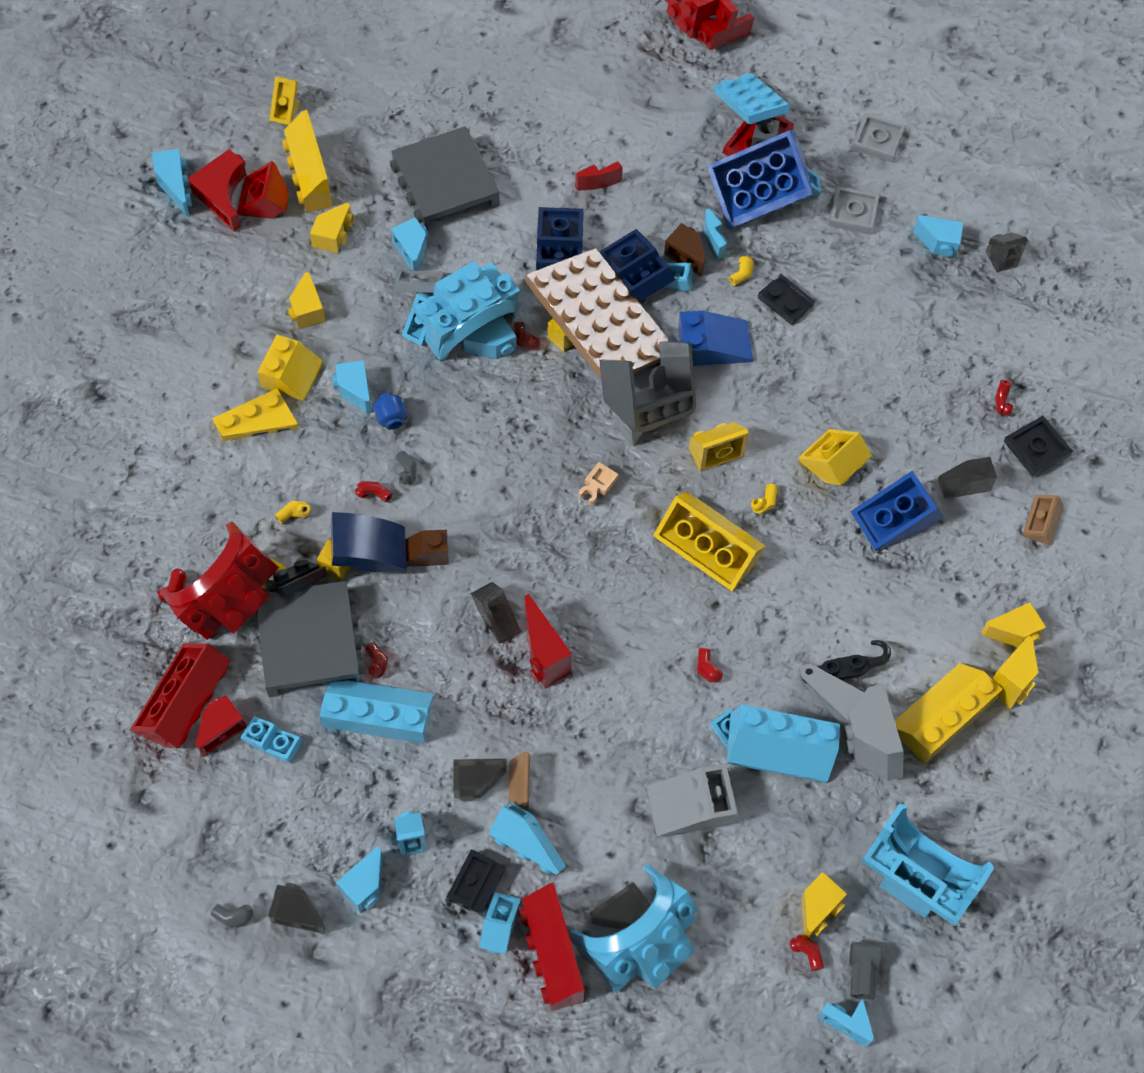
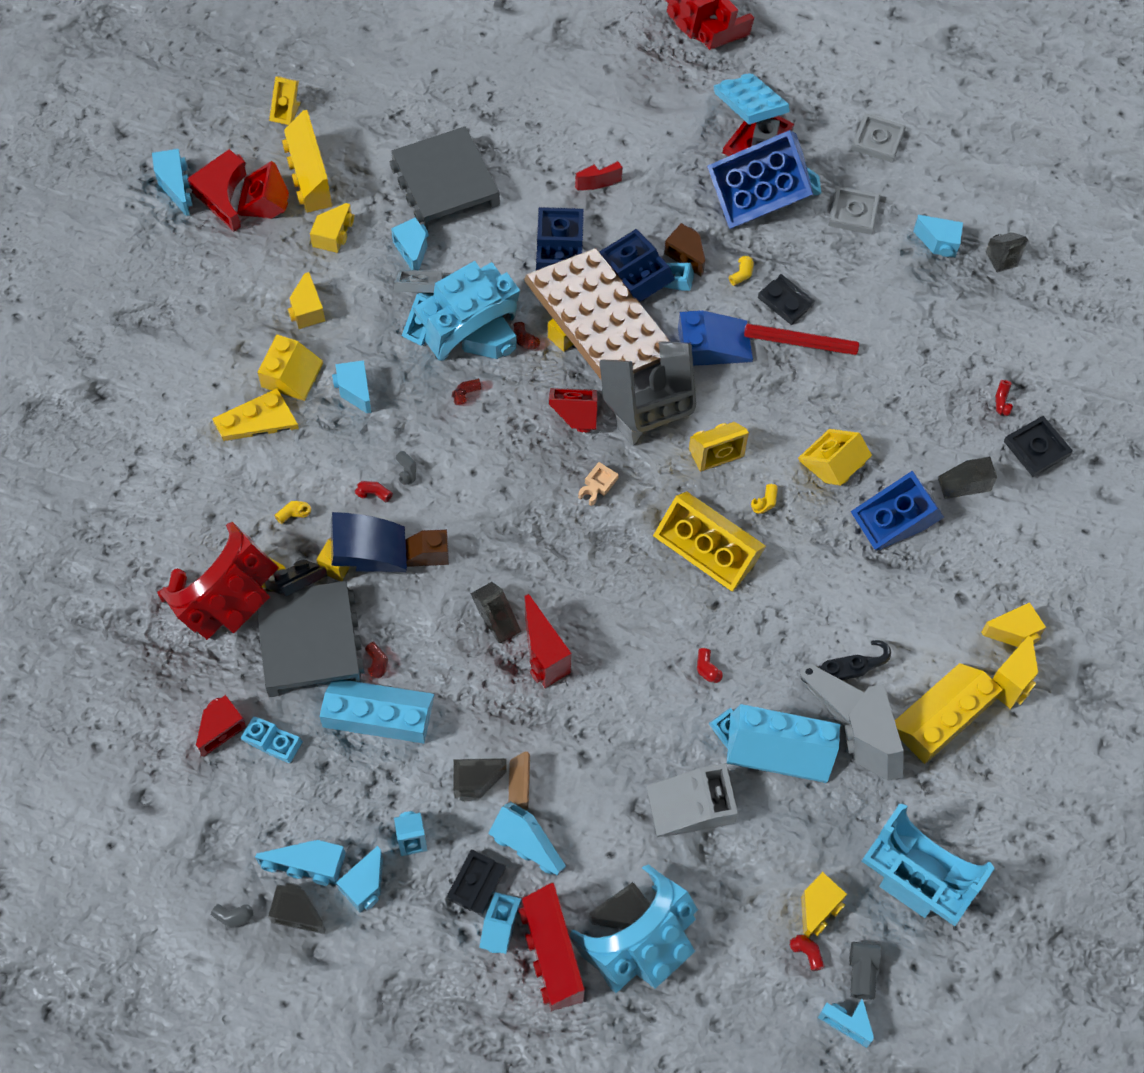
(181, 695): red slope -> none
(310, 859): none -> medium azure slope
(390, 411): blue head -> none
(464, 388): none -> clear red arm
(575, 407): none -> red slope
(714, 238): medium azure slope -> none
(801, 339): none -> red axle
(1043, 518): medium nougat slope -> none

